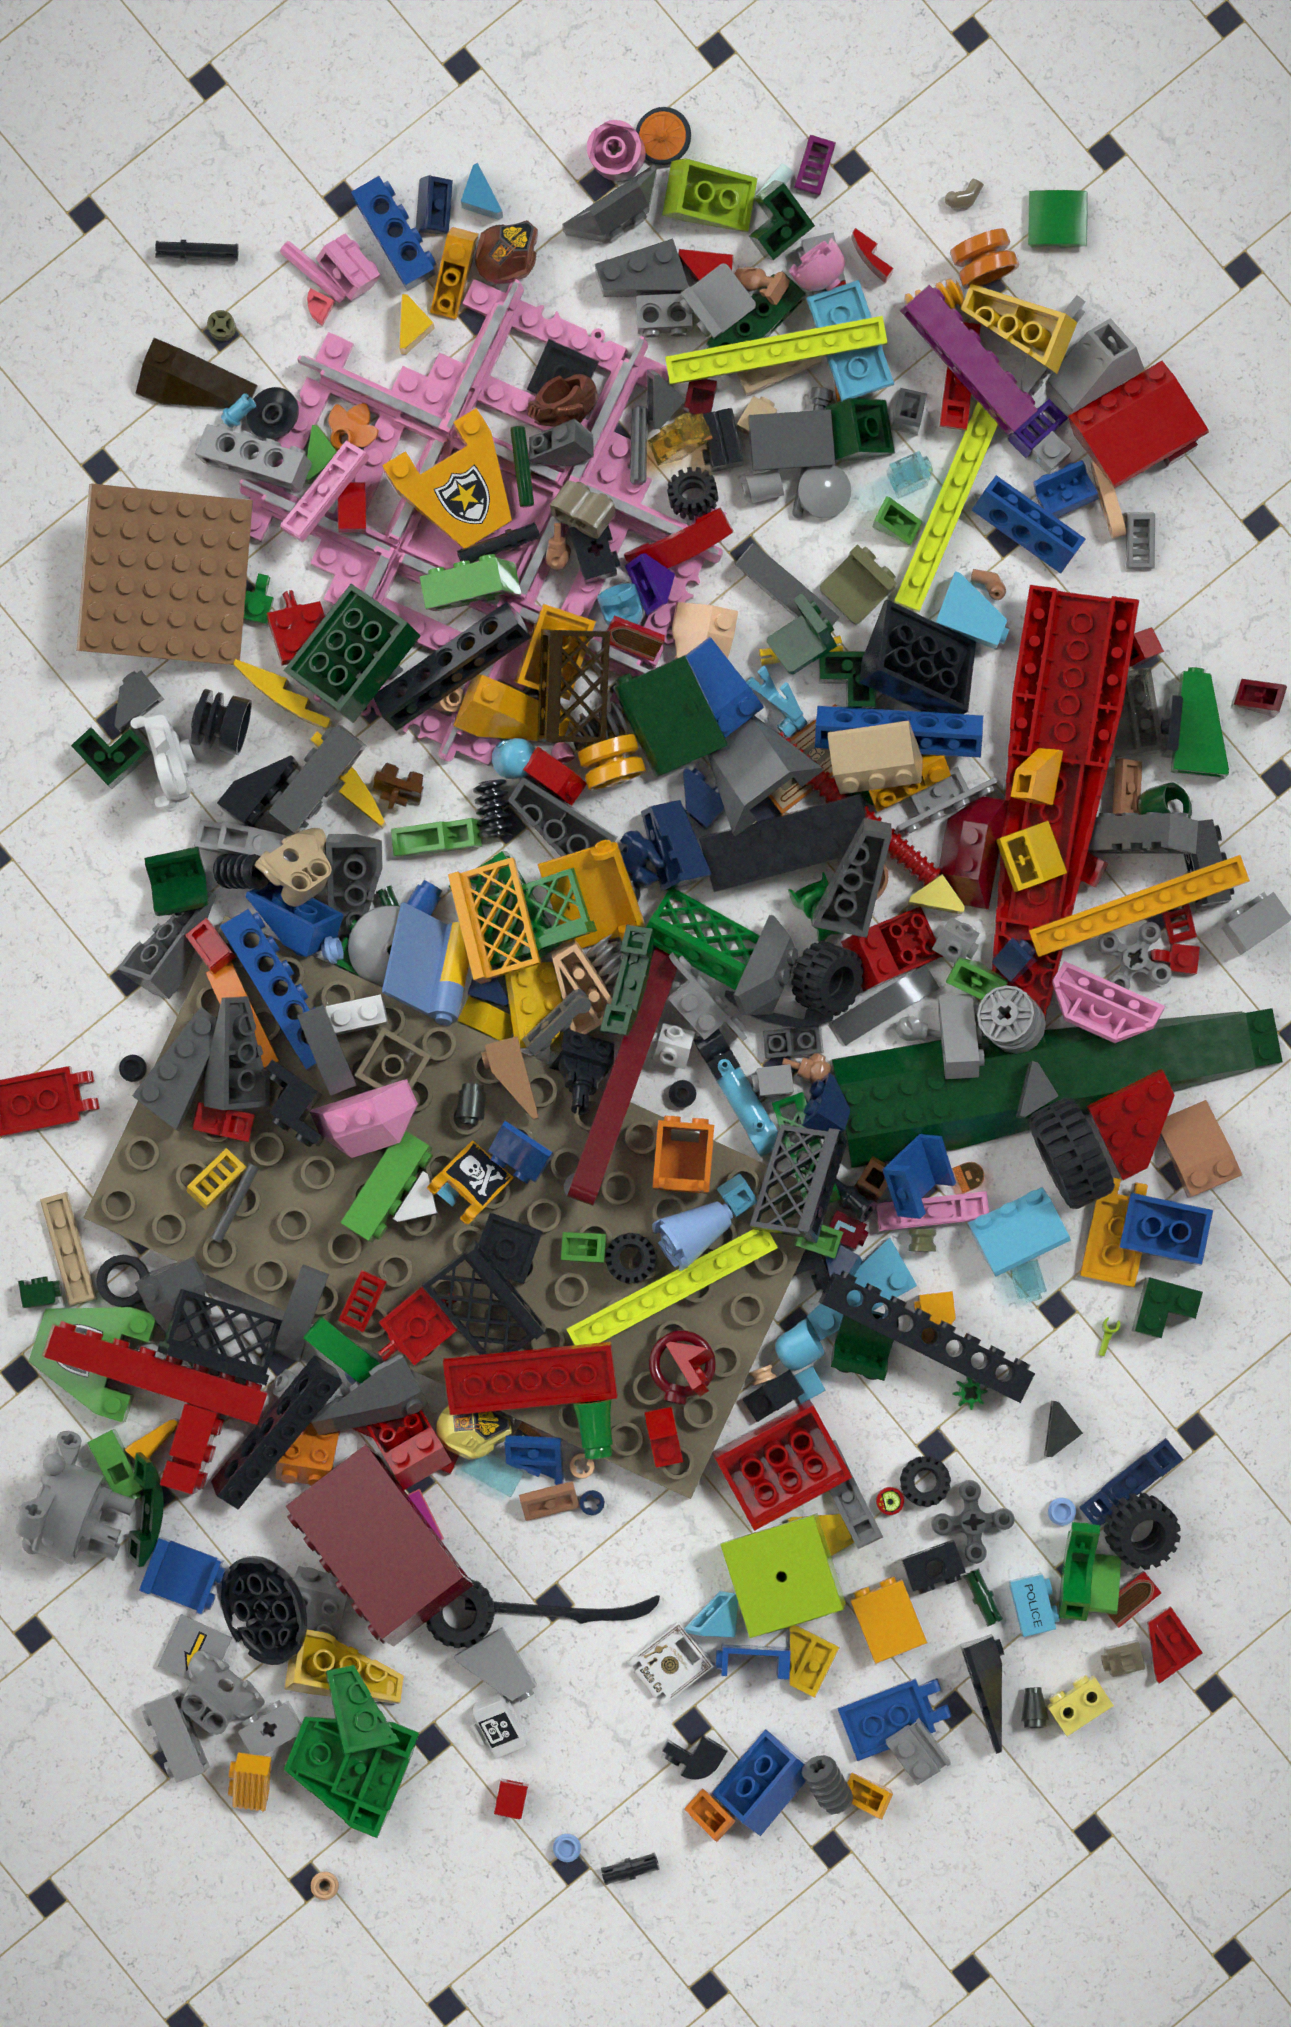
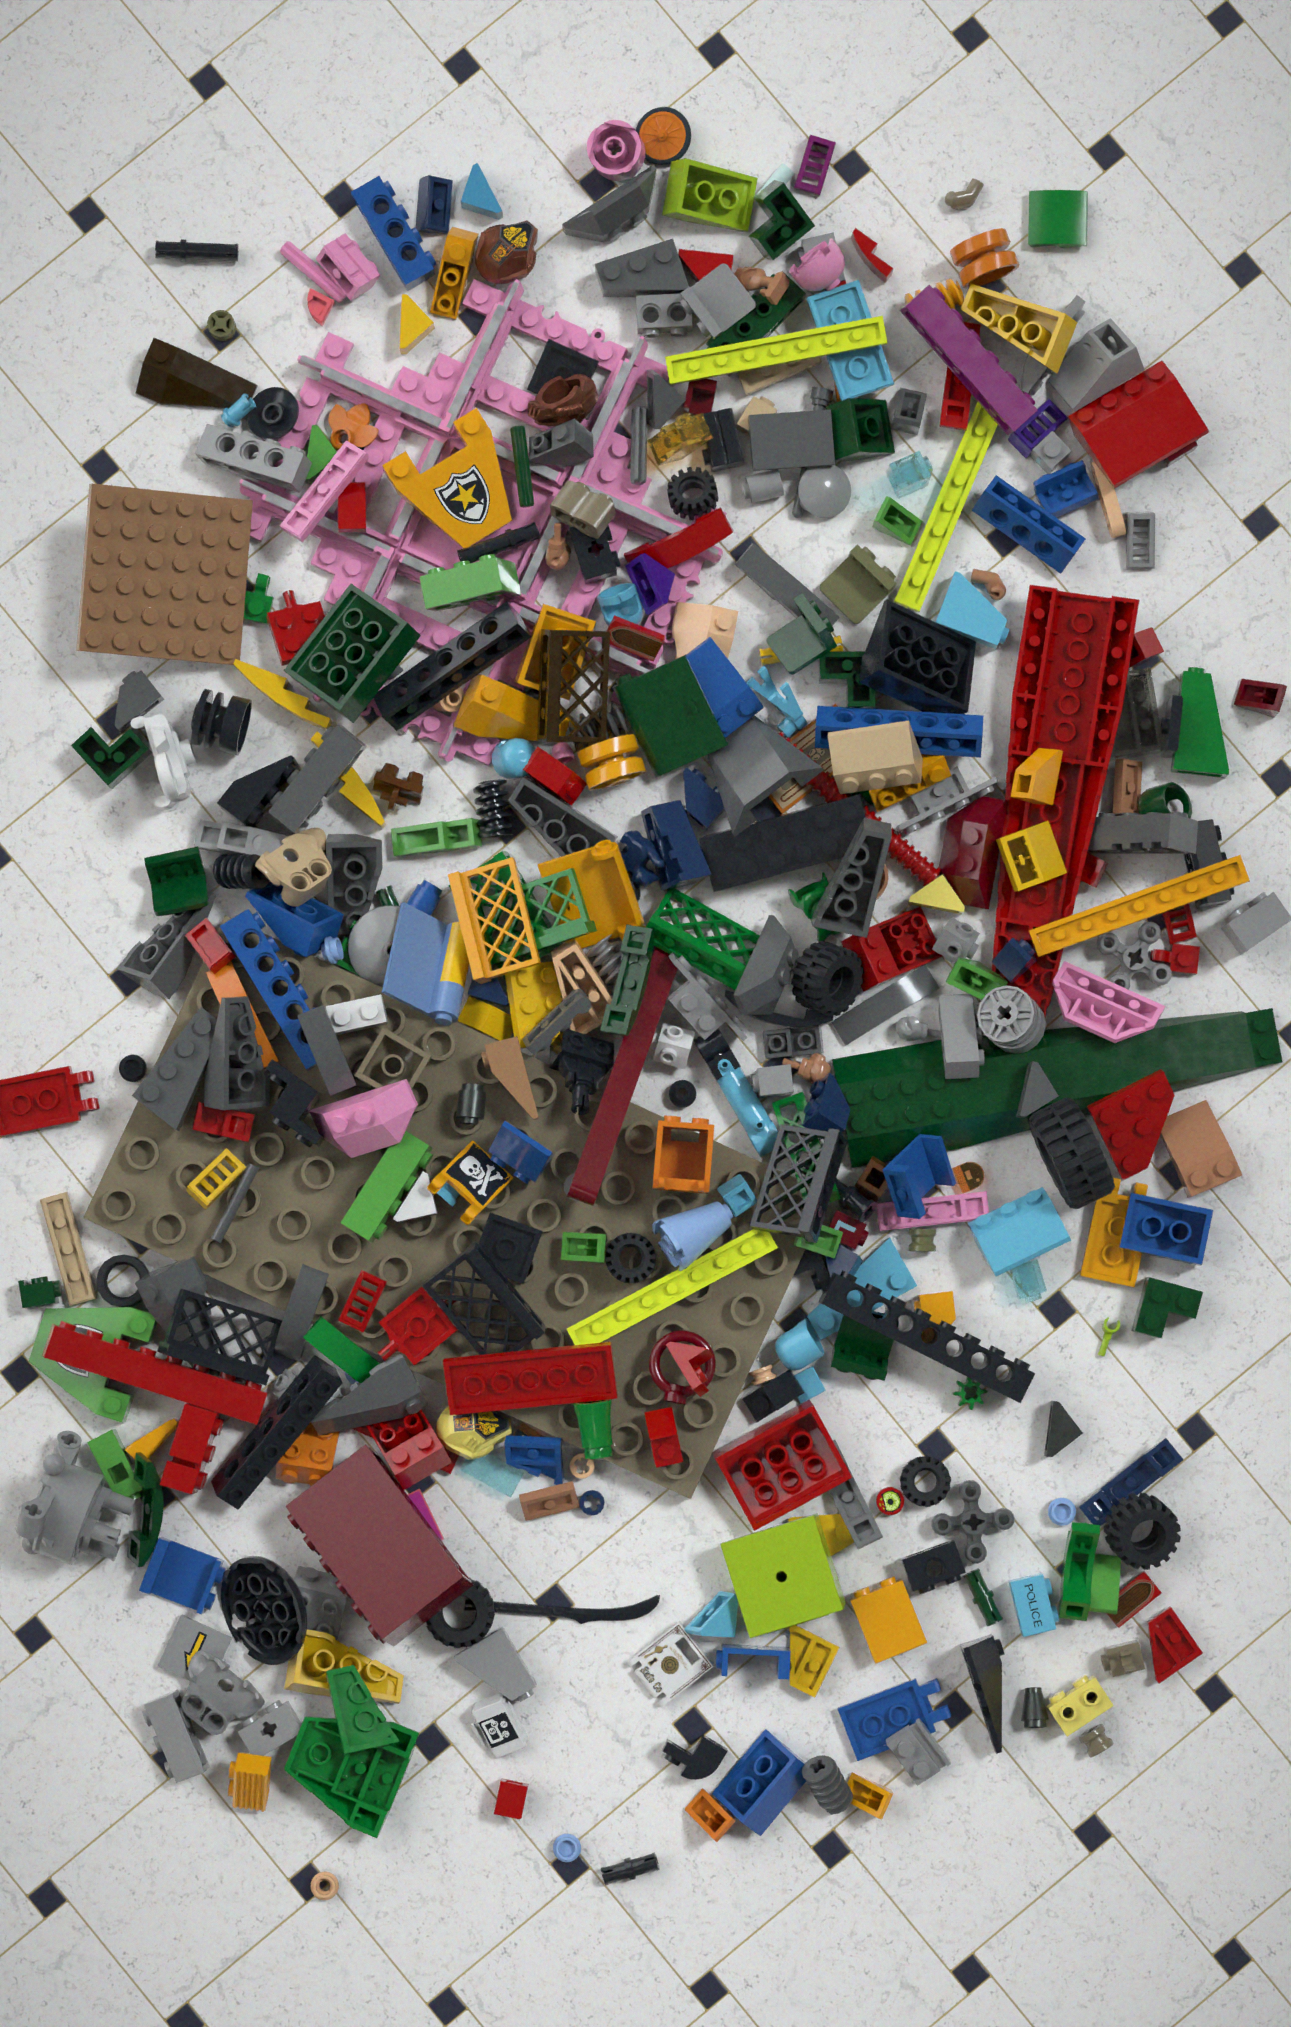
(1096, 1740): none -> dark tan wheel

